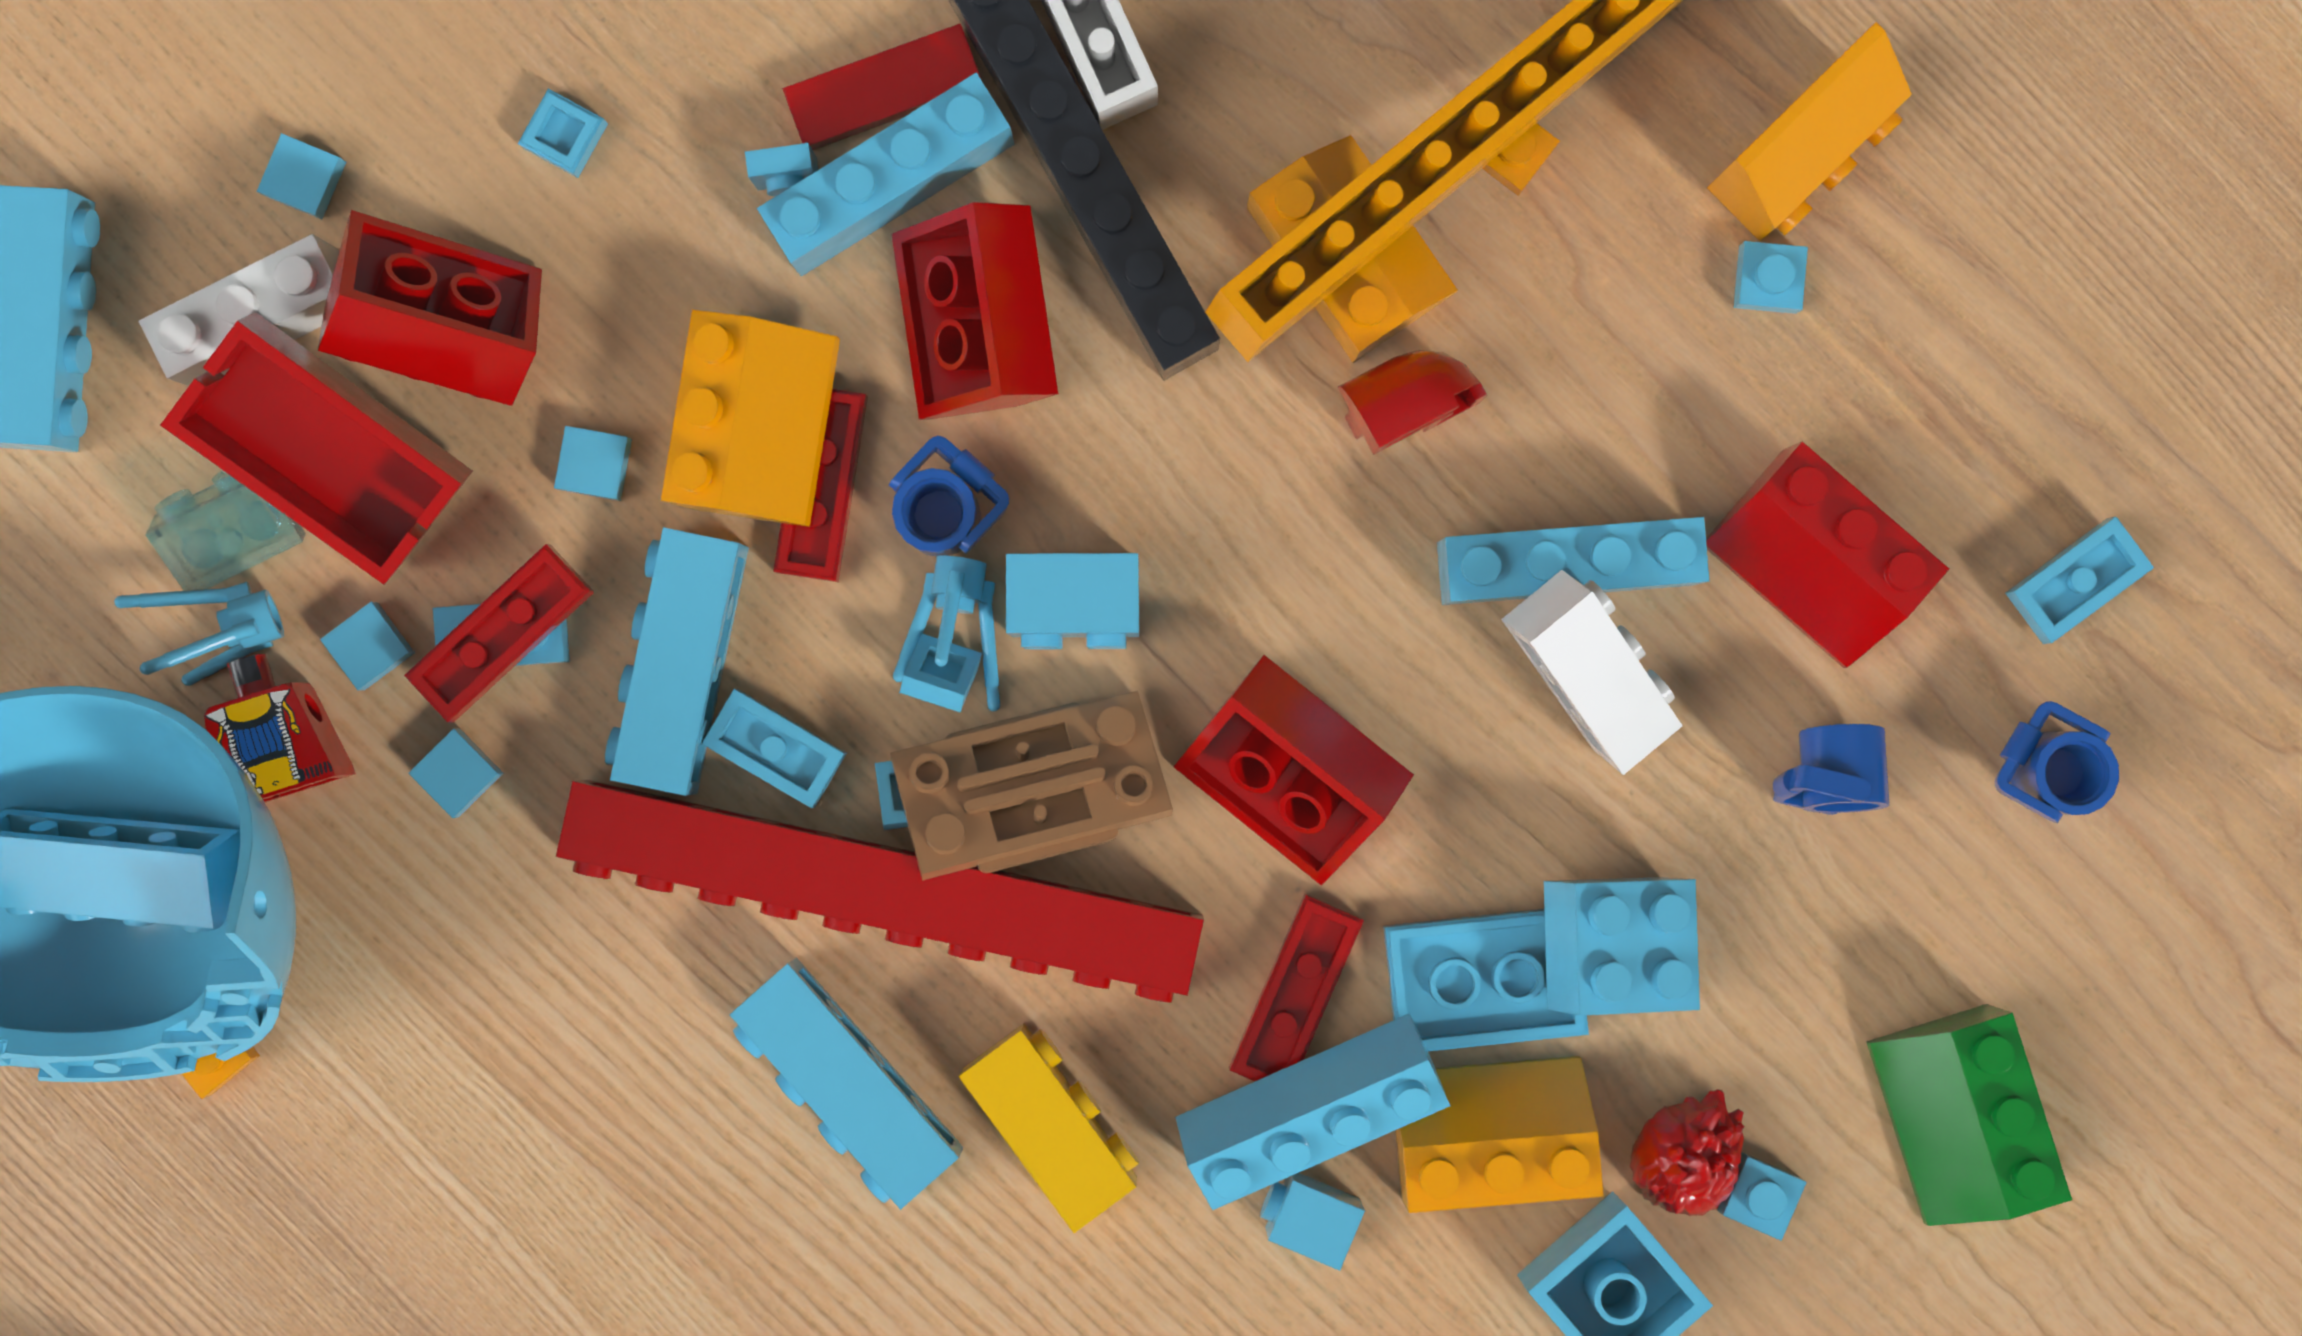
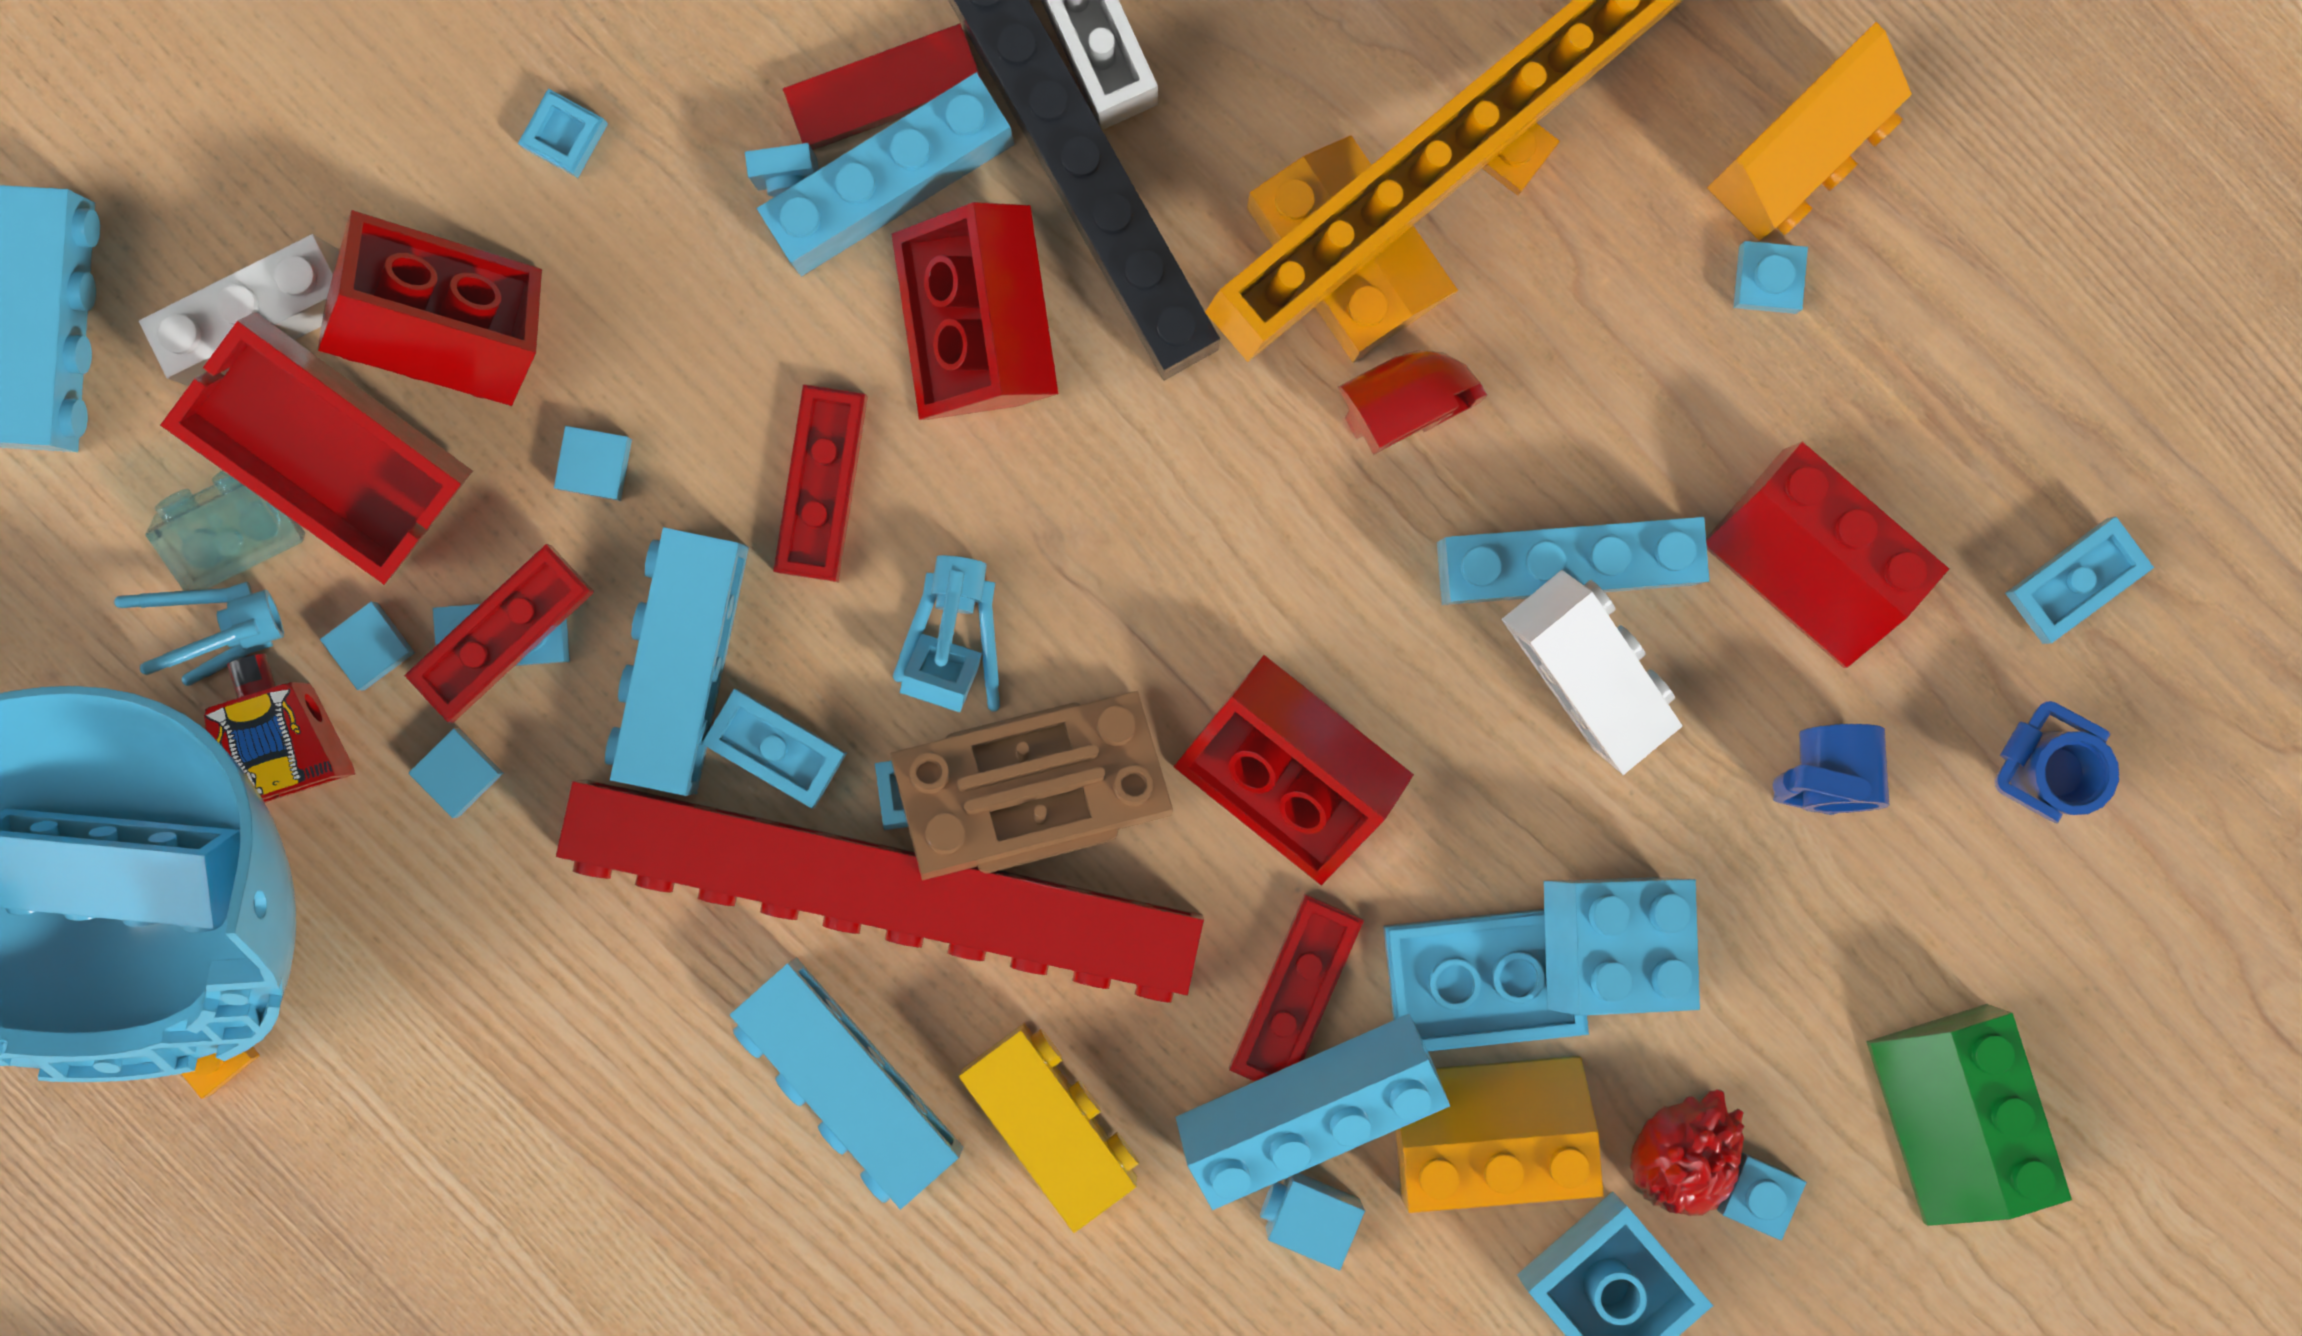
(301, 176): medium azure tile -> none
(750, 418): light orange slope -> none
(937, 508): blue piece -> none
(1072, 597): medium azure brick -> none

